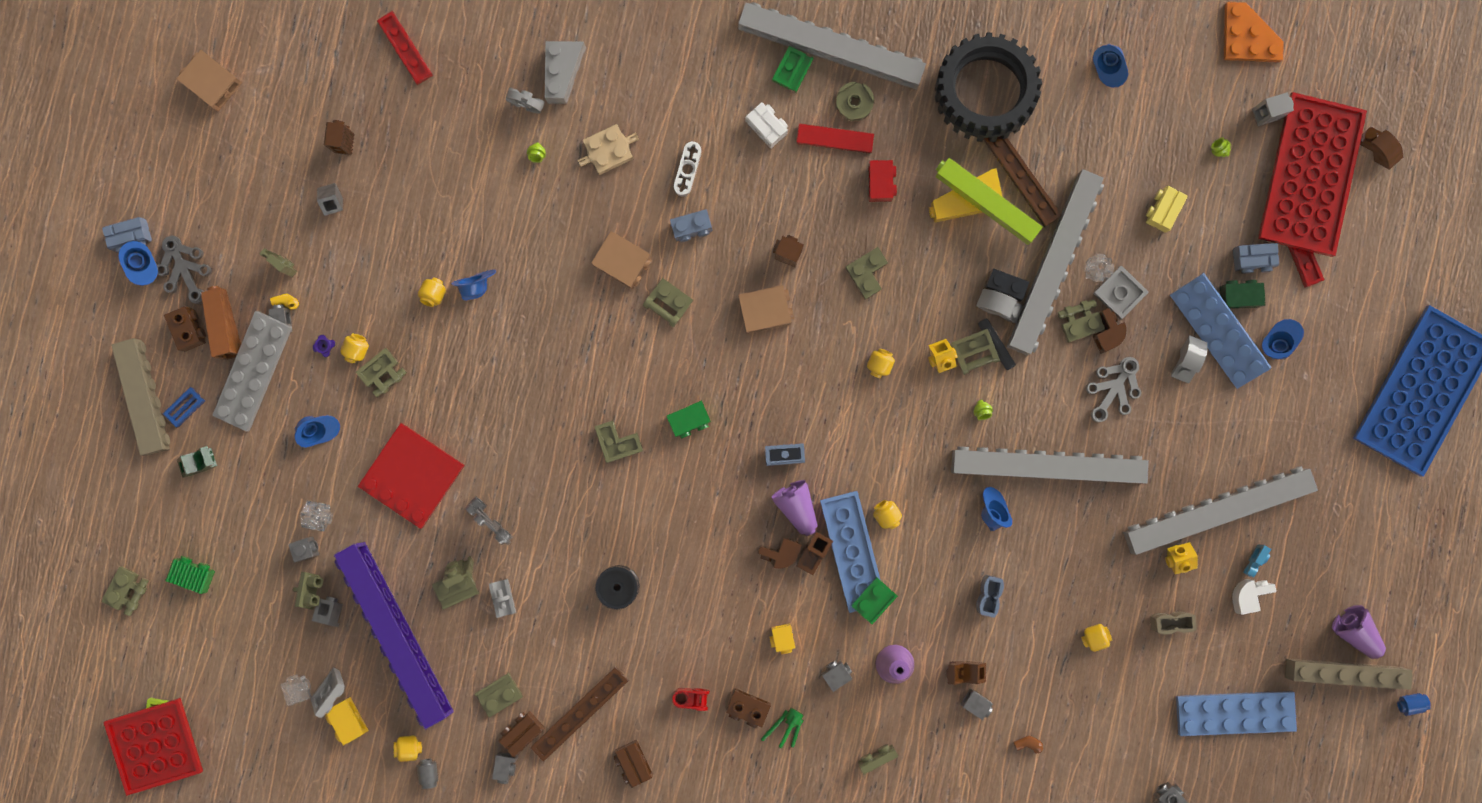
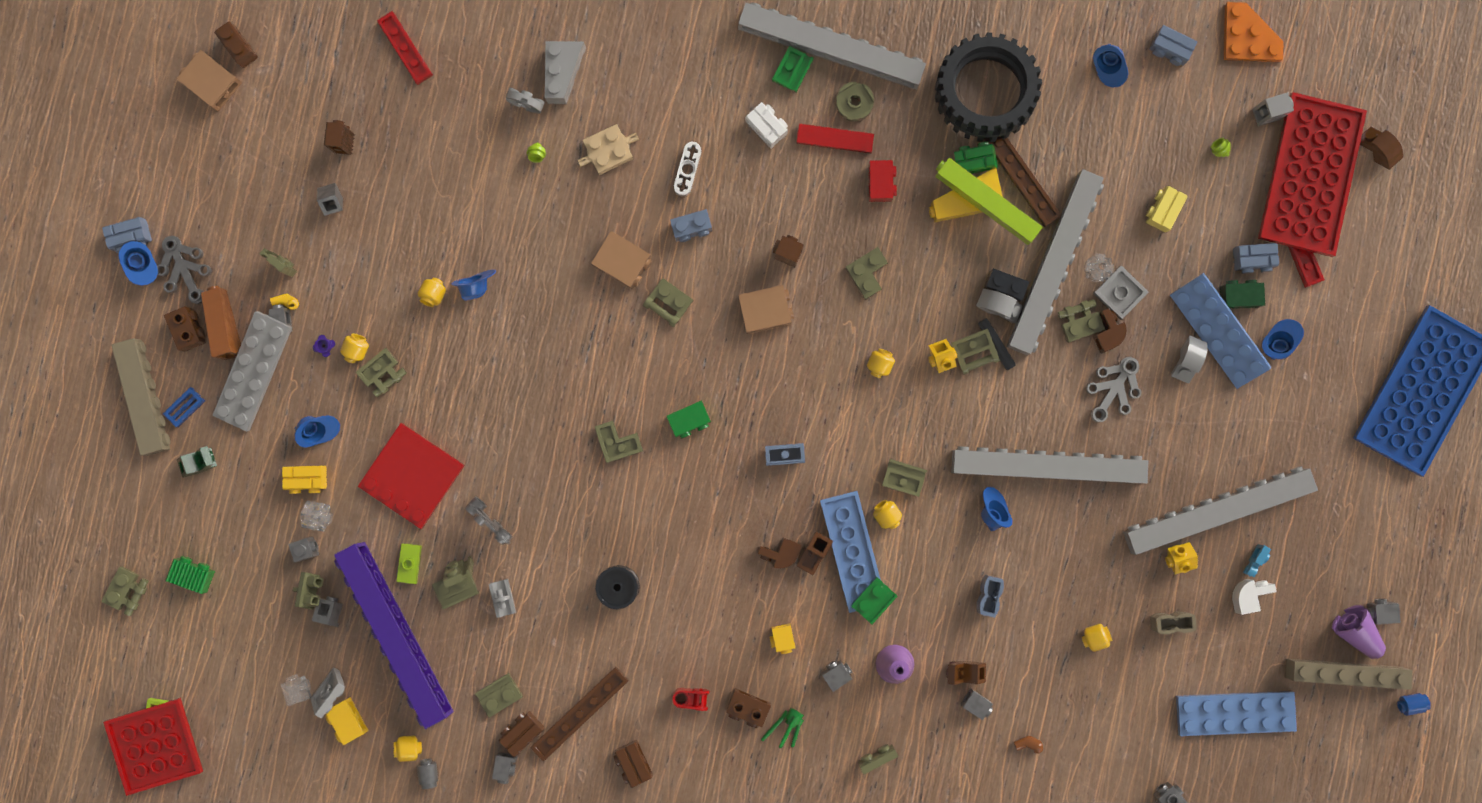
(236, 44): none -> reddish brown brick
(304, 477): none -> yellow brick
(409, 563): none -> lime plate
(797, 506): medium lavender cone -> none
(904, 477): none -> olive plate
(977, 158): none -> green brick
(983, 410): lime plate -> none
(1173, 46): none -> sand blue brick
(1384, 612): none -> flat silver brick

